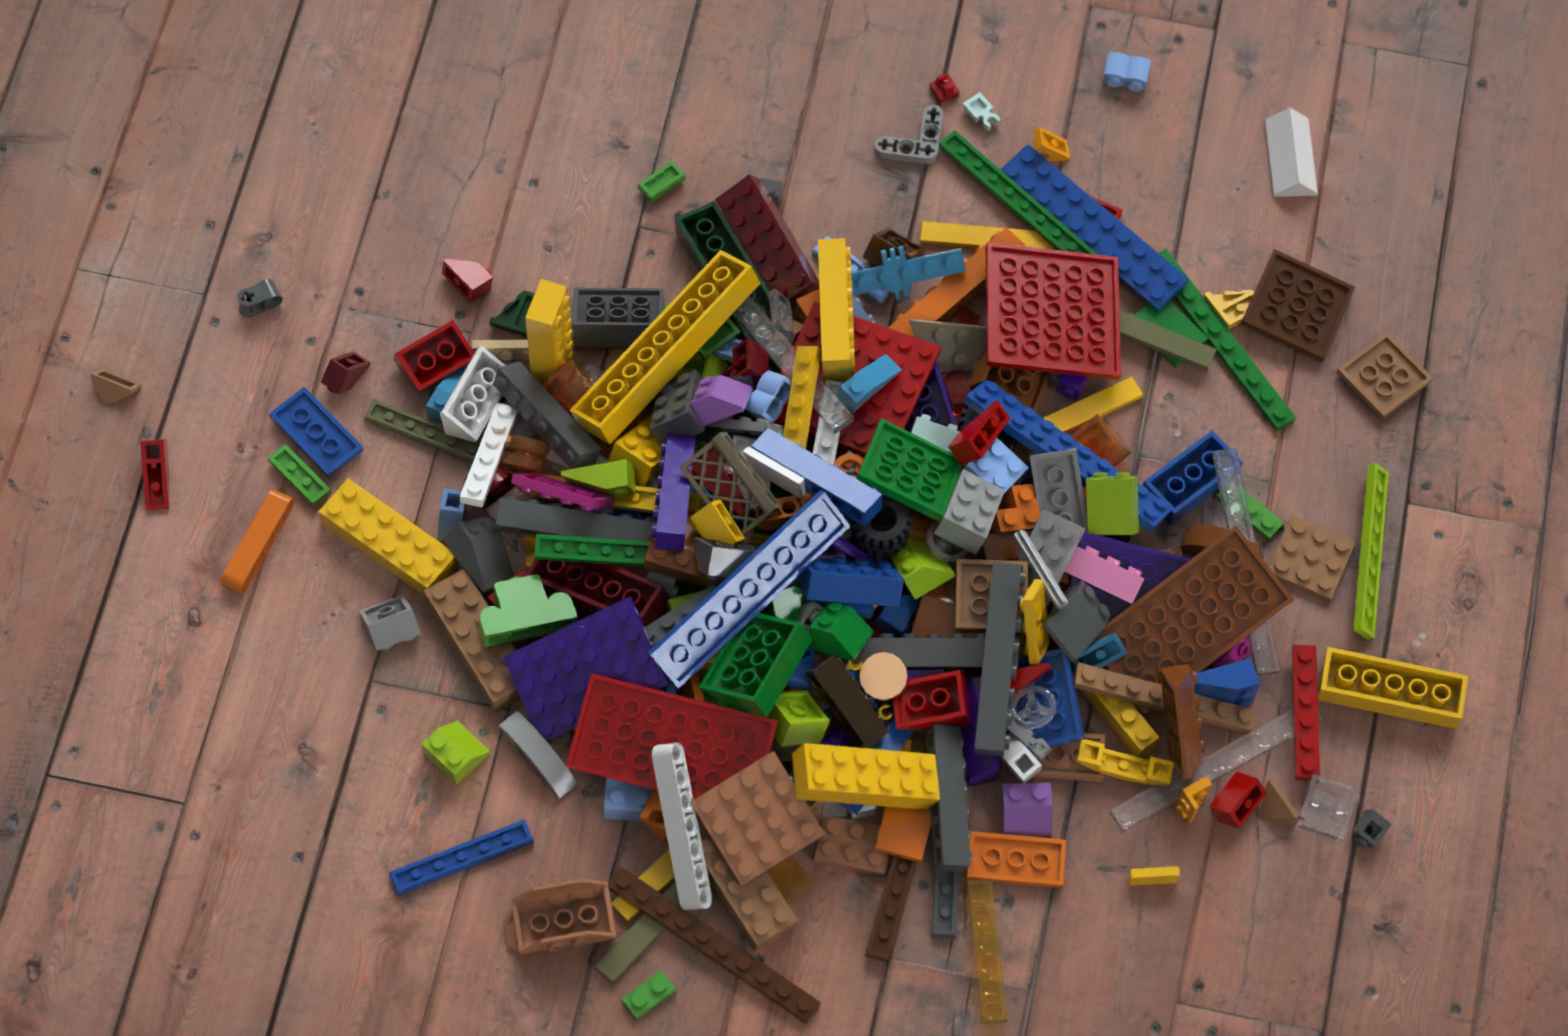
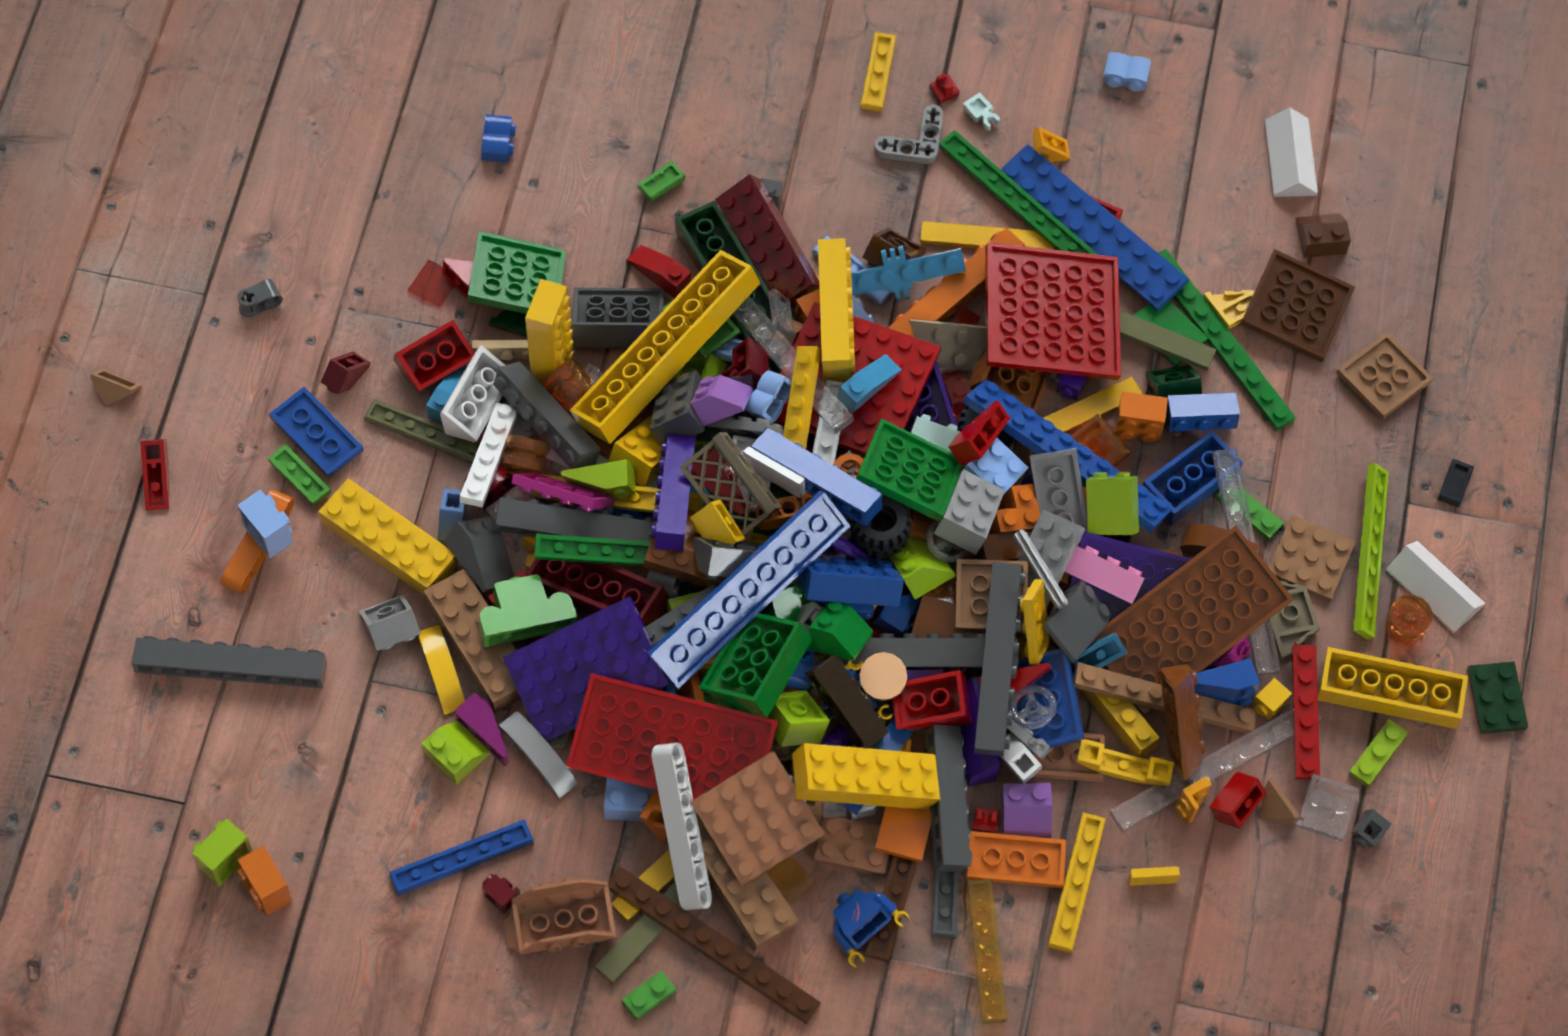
(220, 852): none -> lime container
(229, 662): none -> dark grey brick
(263, 881): none -> orange brick
(265, 523): none -> light blue brick
(431, 284): none -> clear red piece
(441, 669): none -> yellow slope
(479, 720): none -> magenta slope
(497, 138): none -> blue brick
(499, 892): none -> dark red brick
(509, 271): none -> green plate
(660, 269): none -> red slope
(860, 918): none -> blue torso
(878, 72): none -> yellow tile
(985, 820): none -> red tile
(1076, 882): none -> yellow tile
(1141, 417): none -> orange brick
(1174, 381): none -> dark green slope
(1202, 412): none -> slope
(1271, 699): none -> yellow brick
(1294, 622): none -> dark tan wing
(1323, 235): none -> reddish brown slope
(1378, 753): none -> lime plate
(1408, 619): none -> clear orange wheel
(1428, 578): none -> white slope
(1455, 483): none -> black tile
(1497, 697): none -> dark green plate

